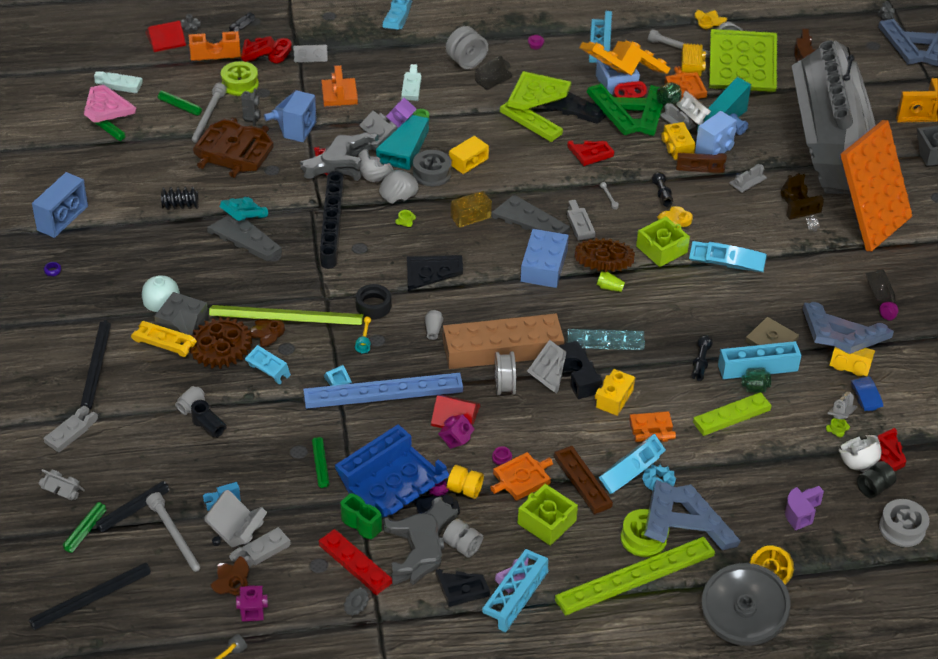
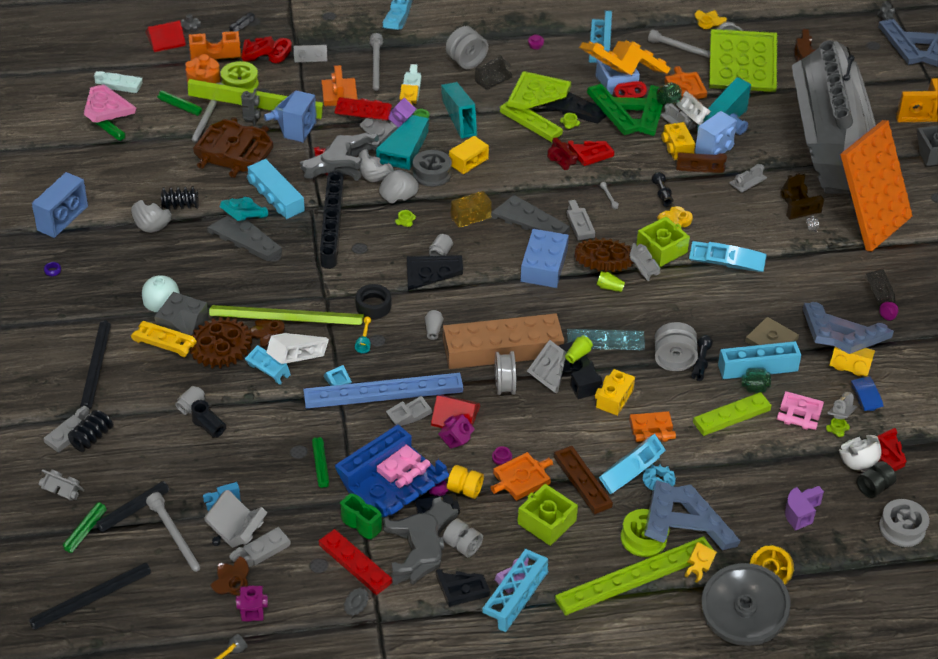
(90, 430): none -> black piece
(150, 217): none -> light grey piece
(203, 69): none -> orange brick
(233, 95): none -> lime tile
(275, 189): none -> medium azure brick
(296, 347): none -> white slope
(363, 108): none -> red bracket
(376, 42): none -> light grey piece
(399, 463): none -> bright pink plate
(409, 92): none -> yellow plate
(409, 413): none -> light grey slope
(441, 245): none -> light grey brick
(460, 109): none -> teal slope
(561, 154): none -> dark red hips
(570, 120): none -> lime plate
(580, 347): none -> lime cone
(640, 256): none -> light grey hinge
(676, 346): none -> light grey wheel
(693, 59): yellow brick -> none
(701, 560): none -> yellow plate
(801, 406): none -> bright pink plate

